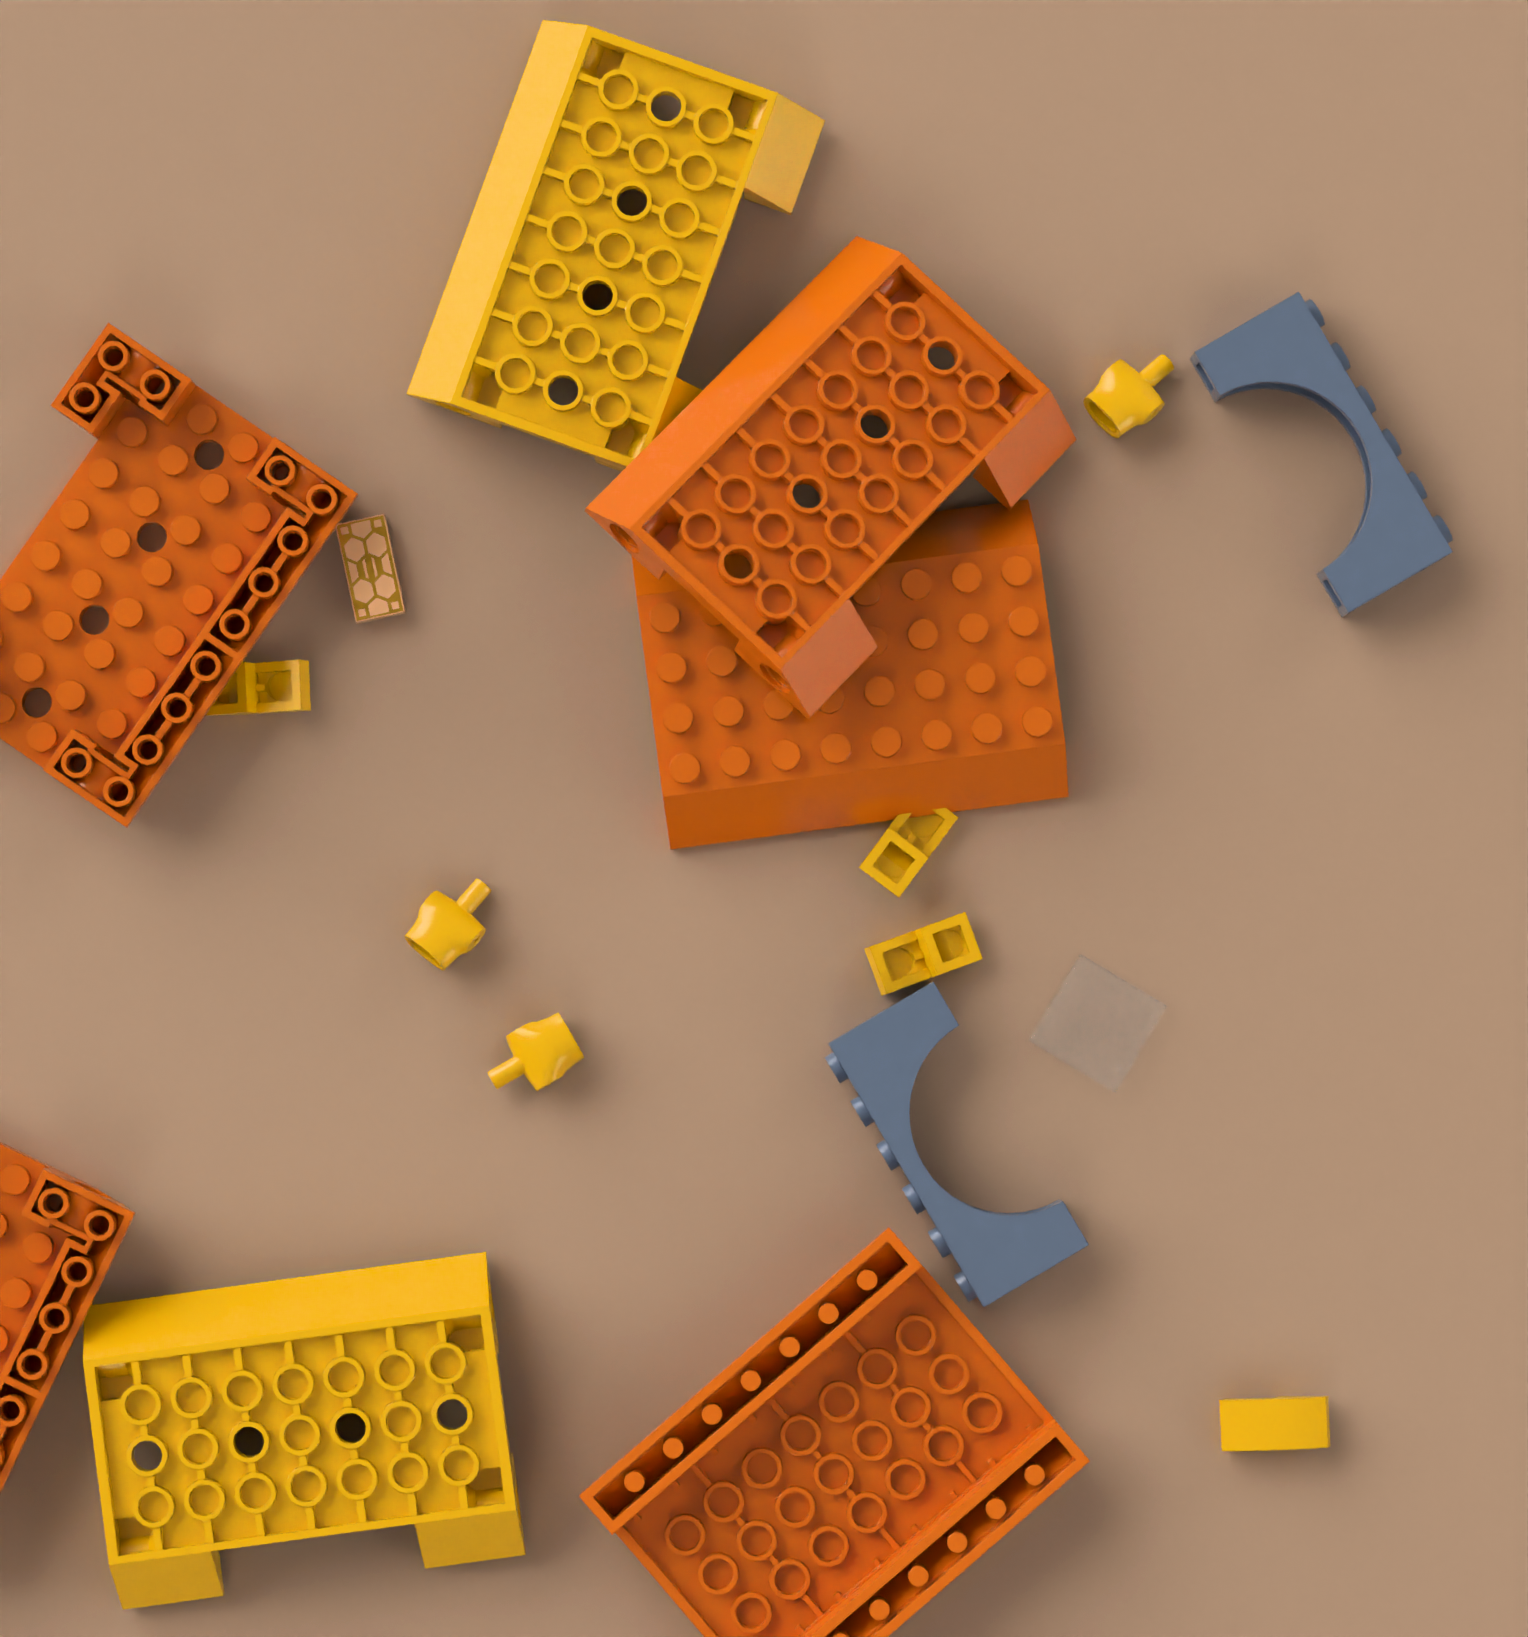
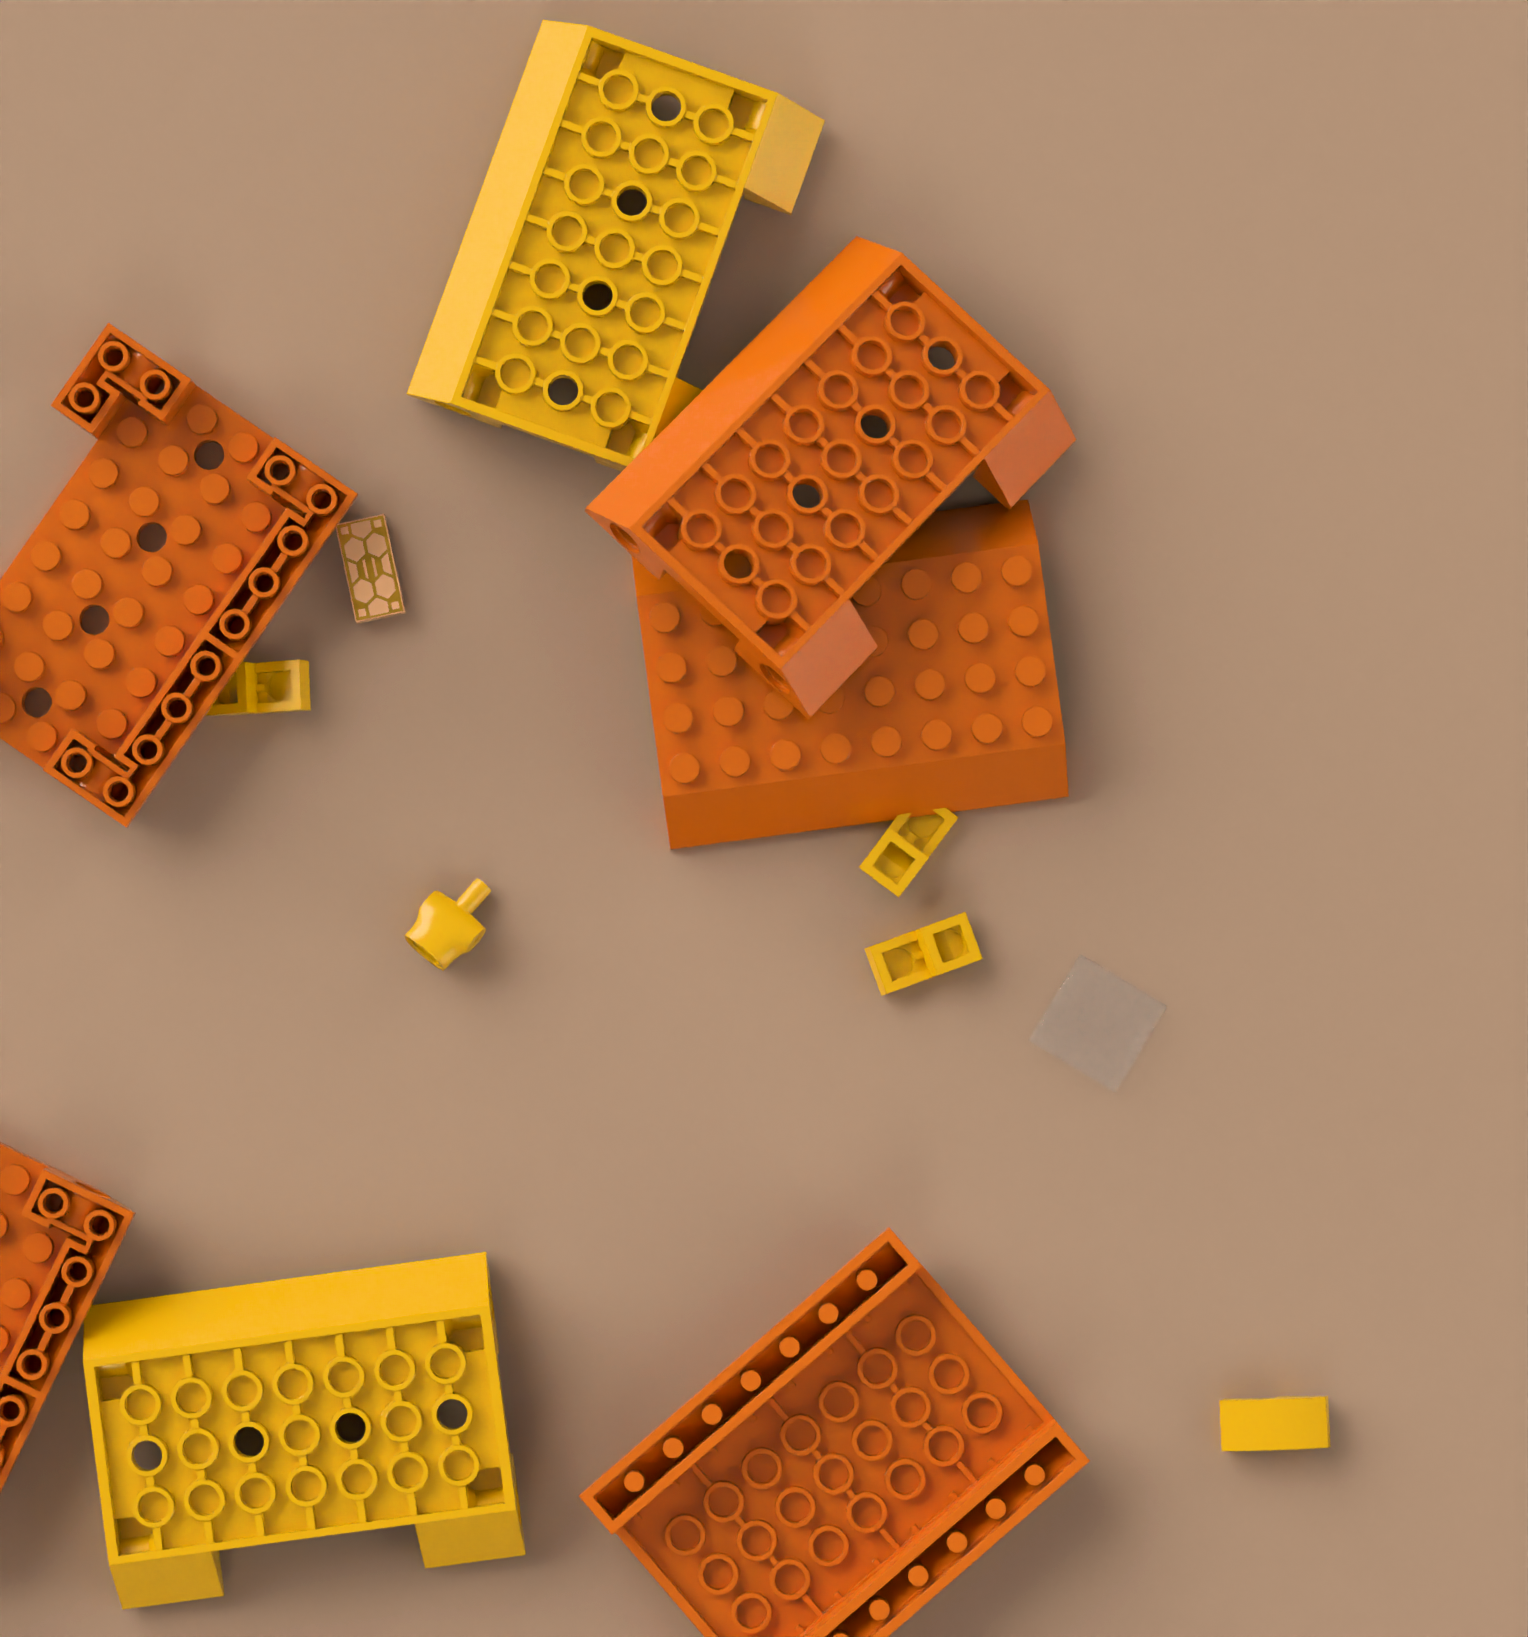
(540, 1052): yellow piece -> none
(990, 1247): sand blue arch -> none
(1127, 396): yellow piece -> none
(1291, 354): sand blue arch -> none

